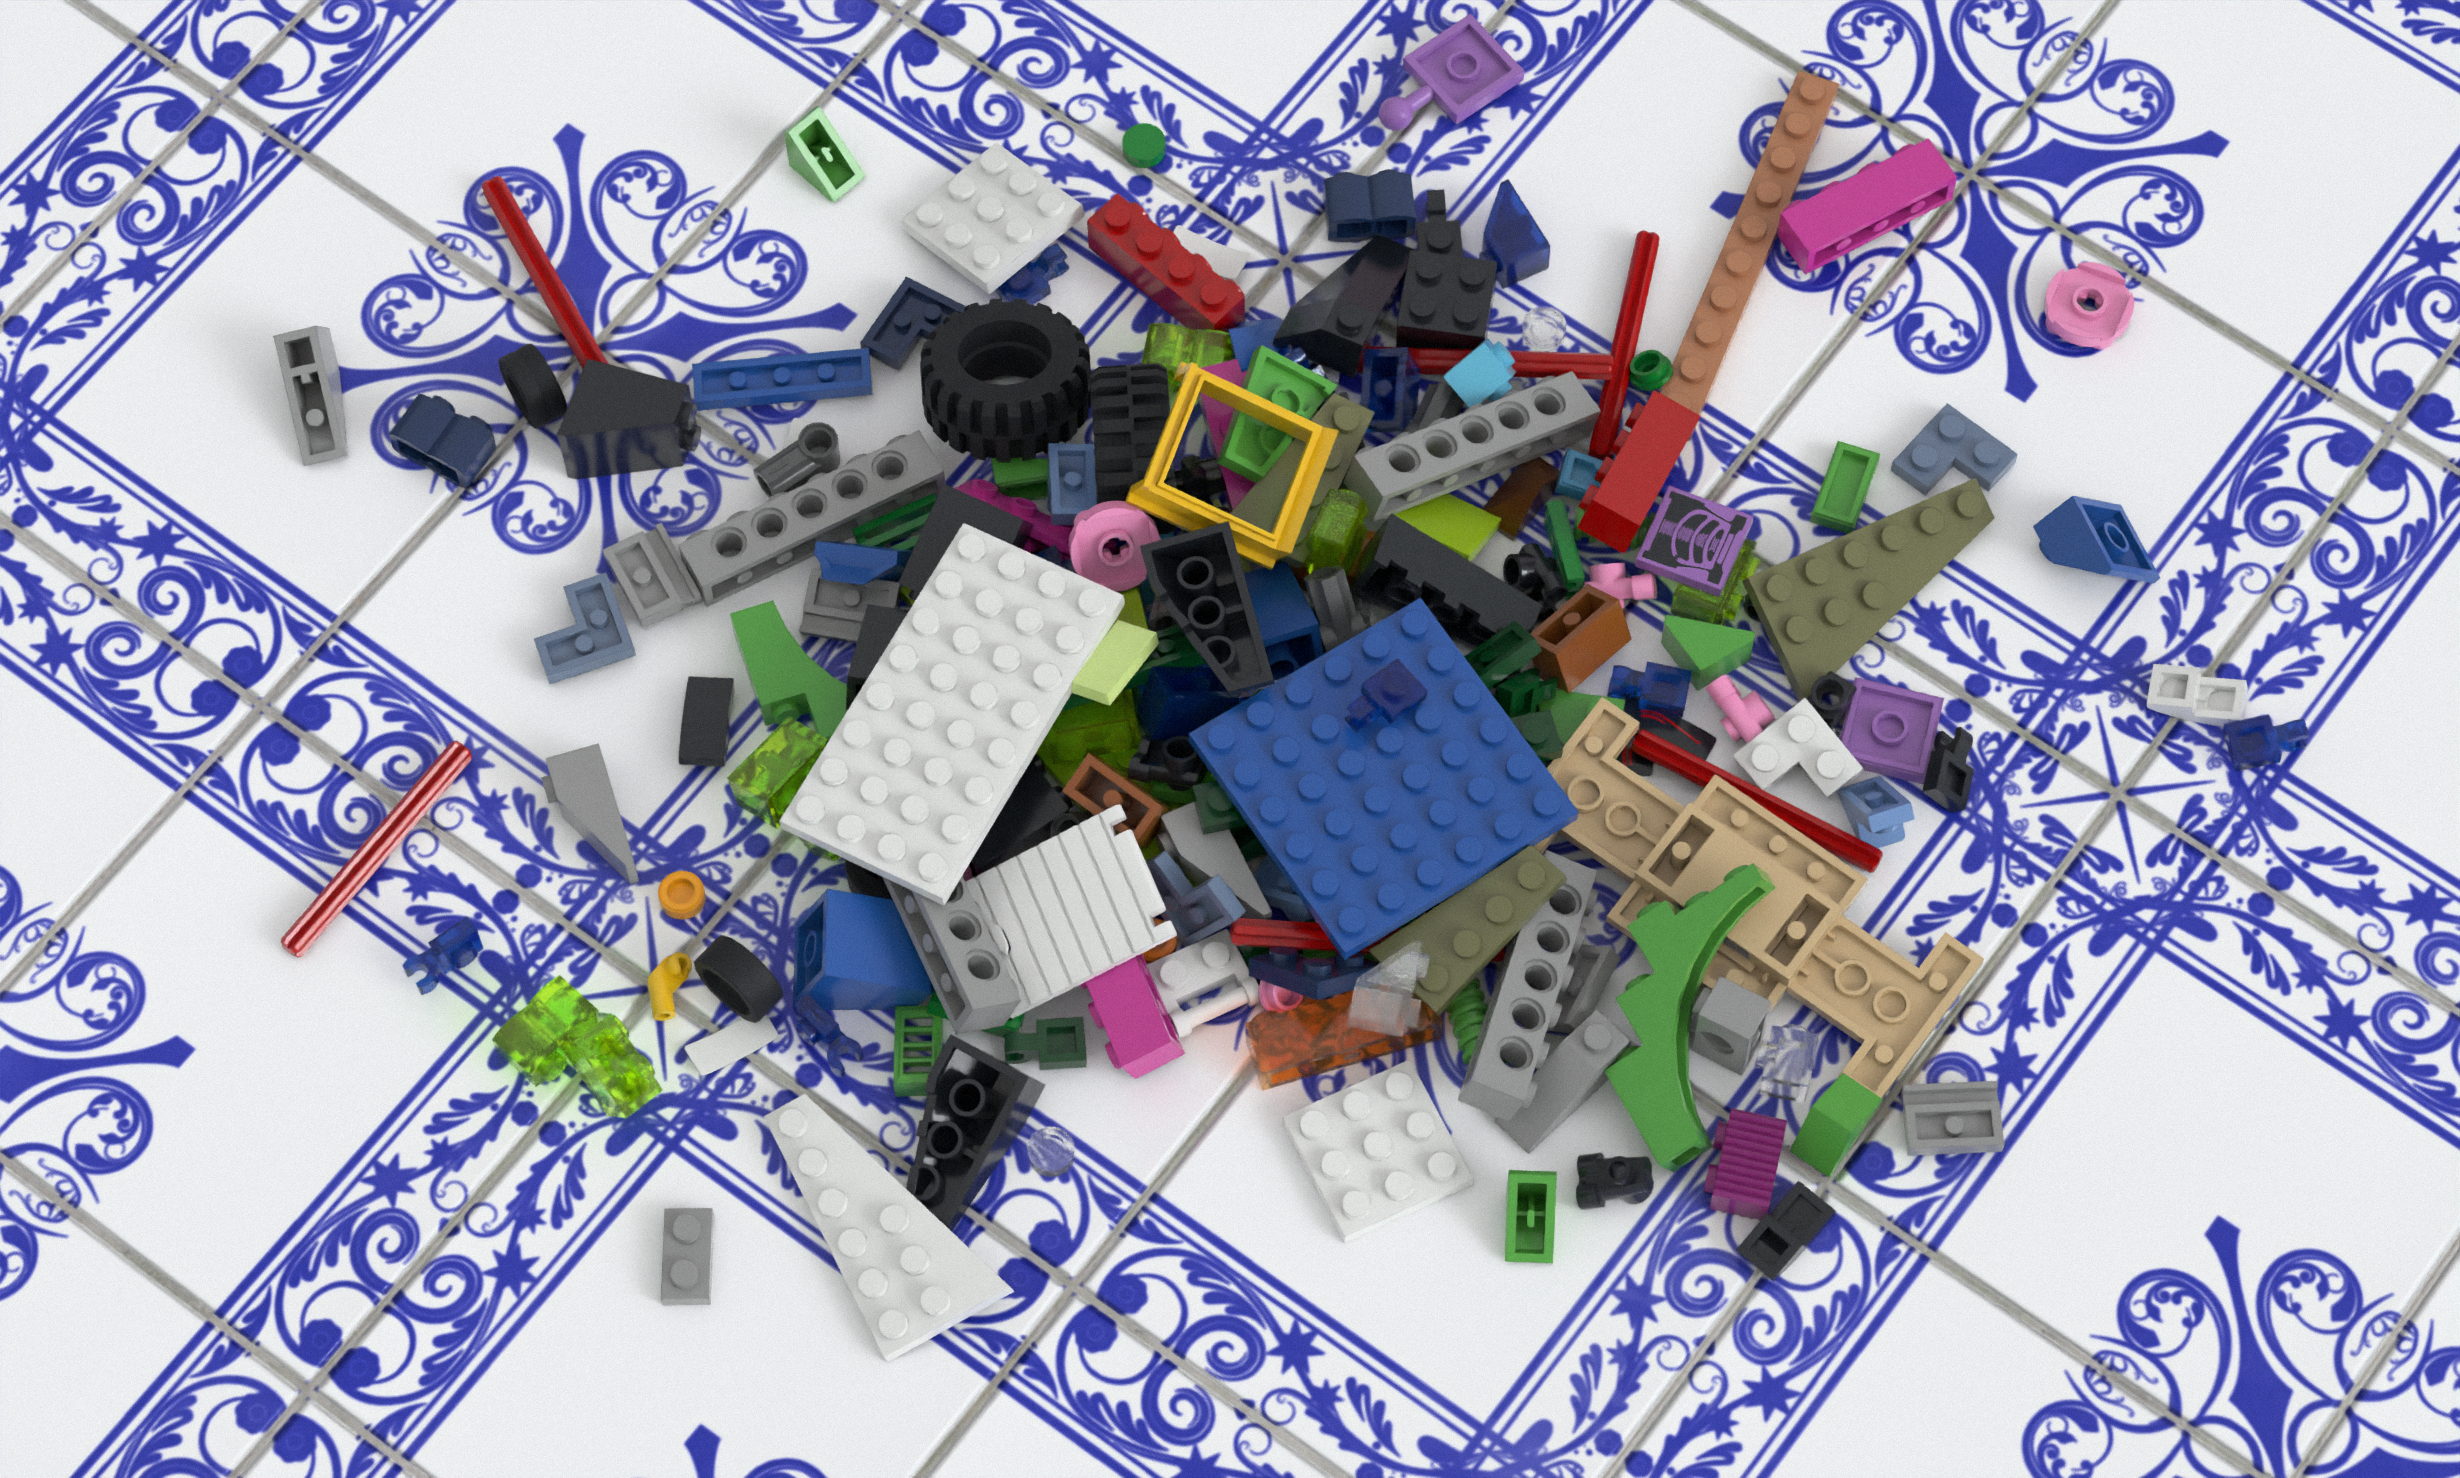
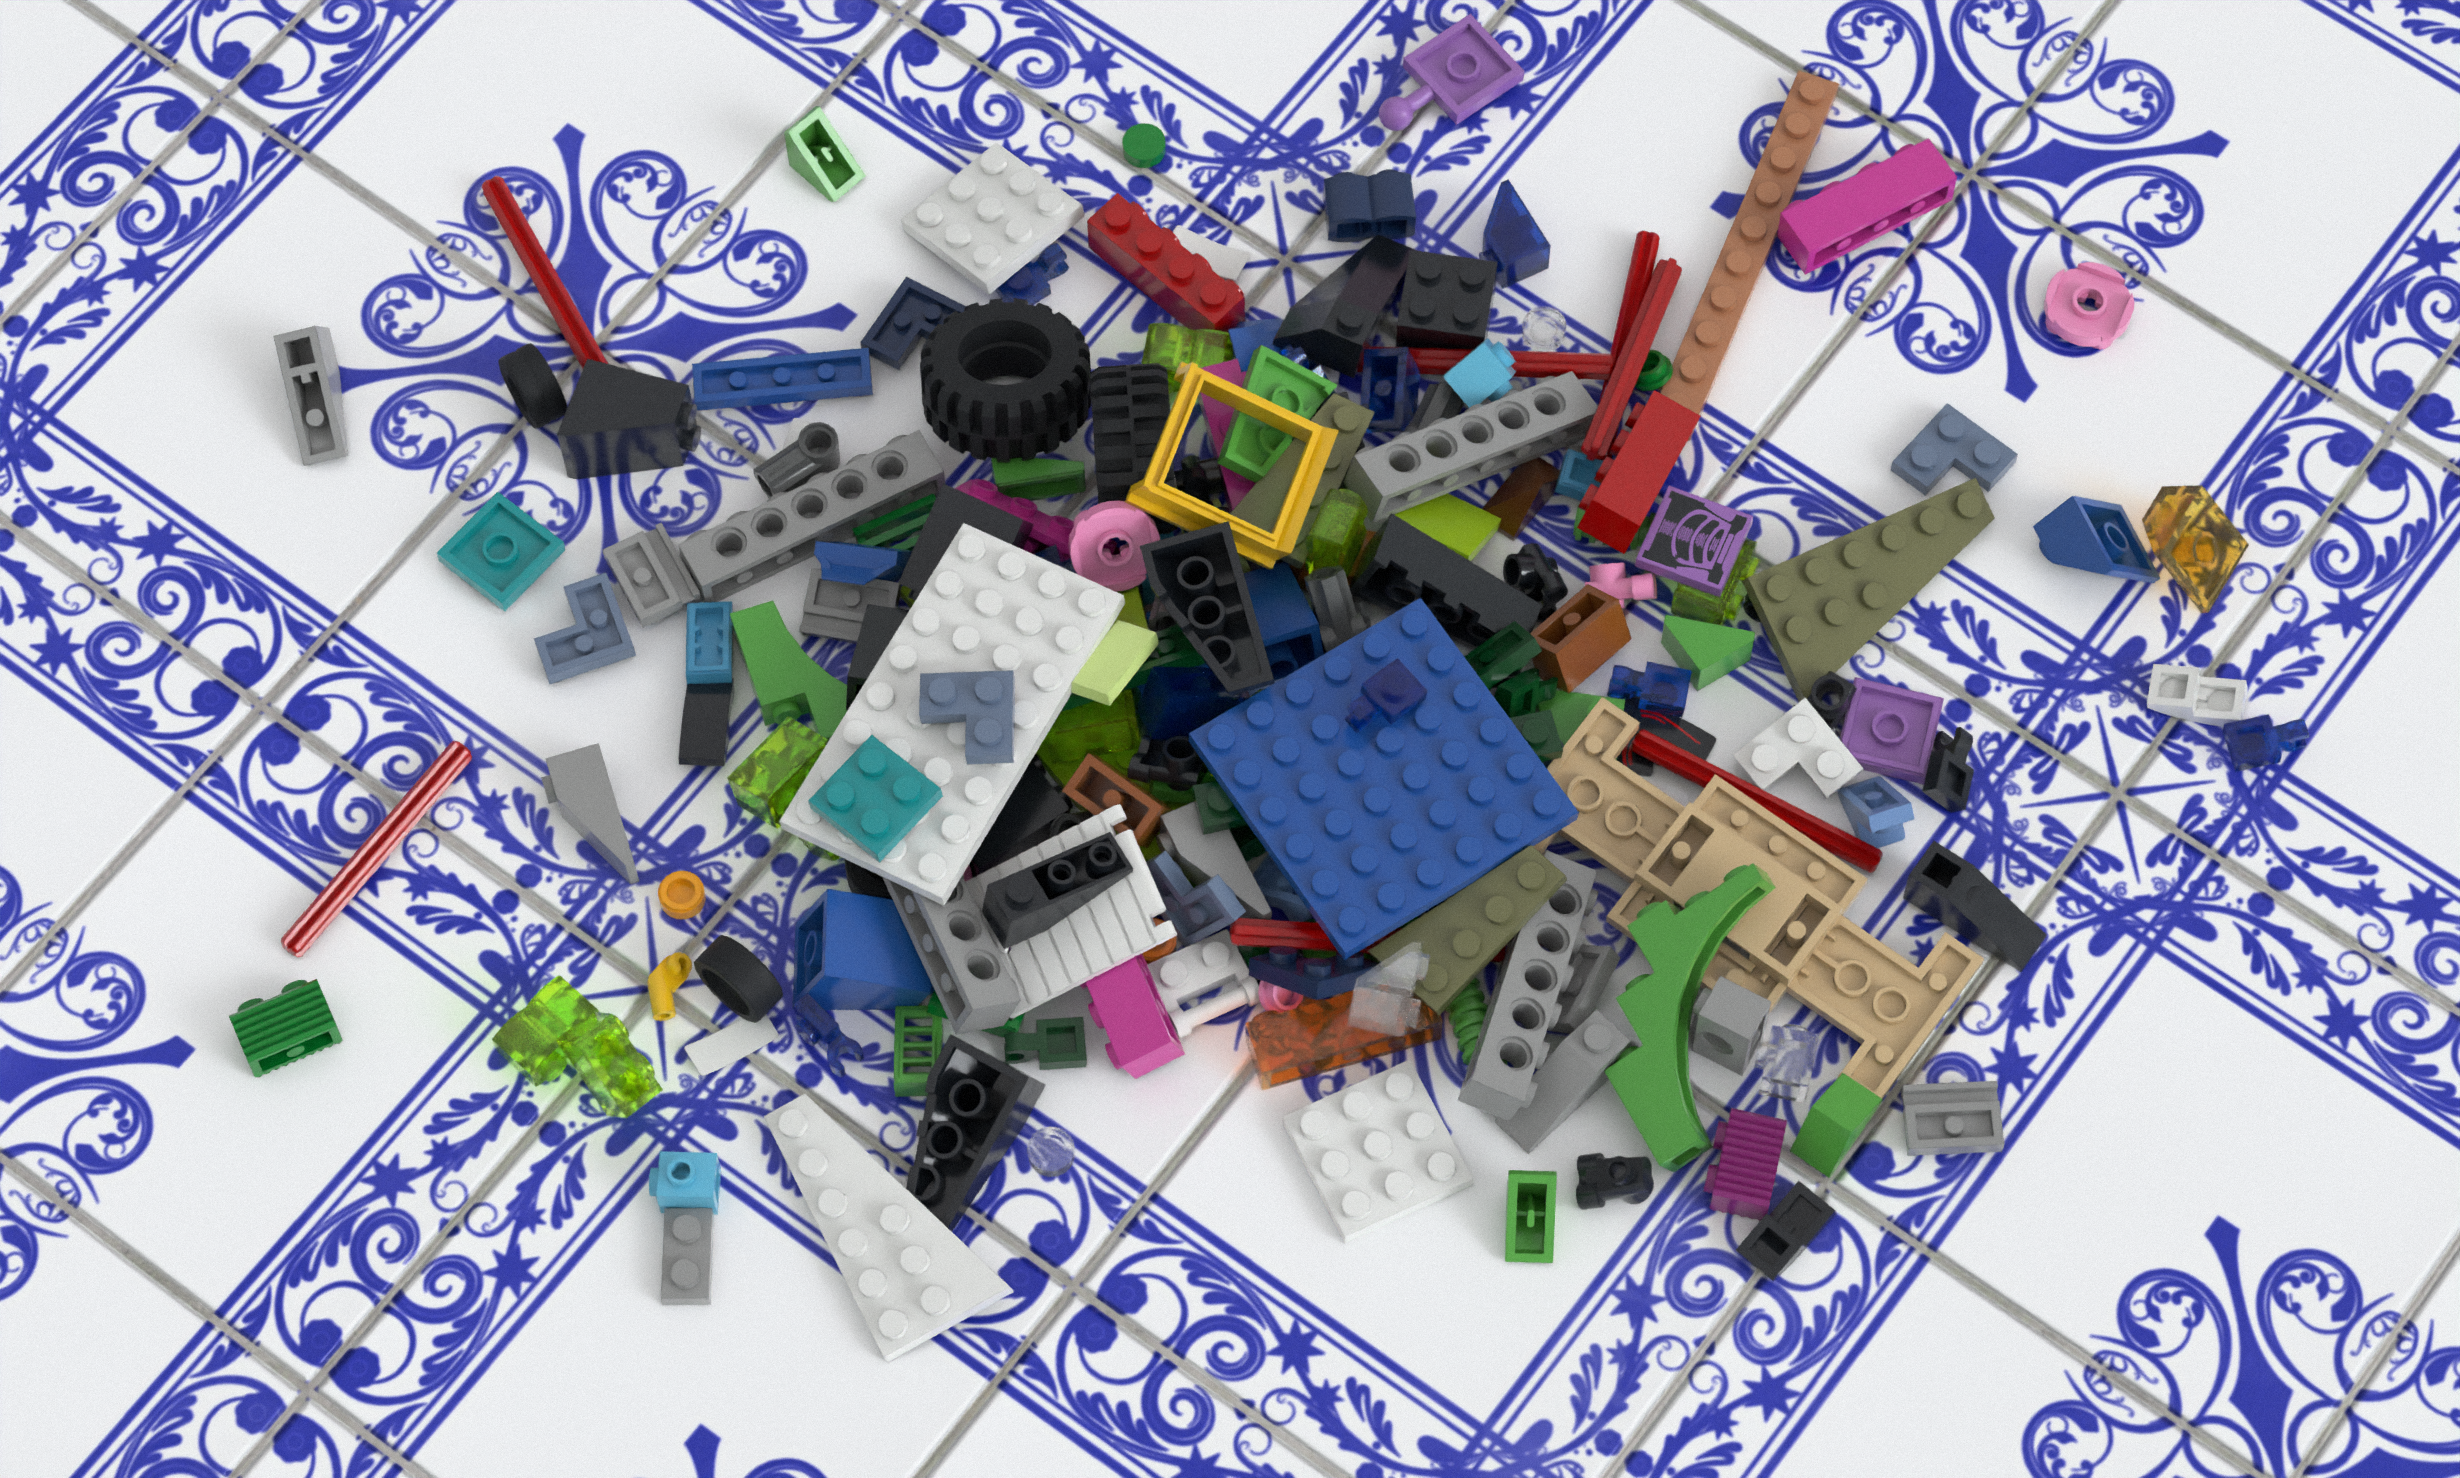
(285, 1027): none -> green brick
(443, 440): dark blue brick -> none
(449, 950): clear blue plate -> none
(501, 551): none -> teal plate
(686, 1180): none -> medium azure brick
(709, 643): none -> dark azure plate
(875, 798): none -> teal plate
(979, 699): none -> sand blue plate
(1052, 889): none -> black slope
(1070, 481): medium blue slope -> none
(1438, 234): black plate -> none
(1564, 547): green tile -> none
(1631, 360): none -> red axle
(1745, 715): bright pink plate -> none
(1845, 487): bright green tile -> none
(1972, 906): none -> black slope
(2194, 541): none -> clear yellow slope

